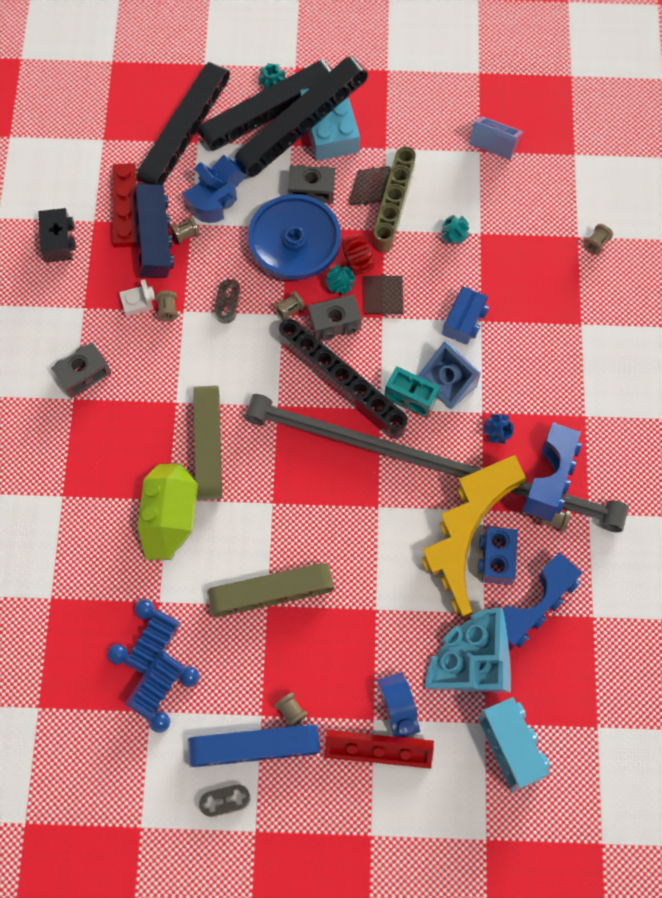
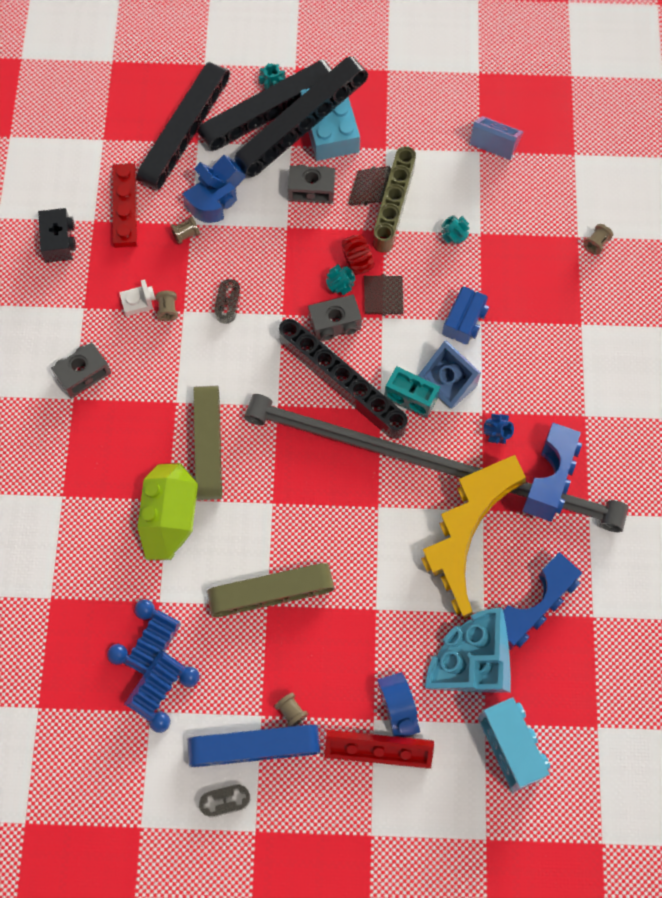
(152, 231): dark blue brick -> none
(290, 306): dark tan bush -> none
(294, 237): blue dish -> none
(504, 556): blue brick -> none
(559, 520): dark tan bush -> none

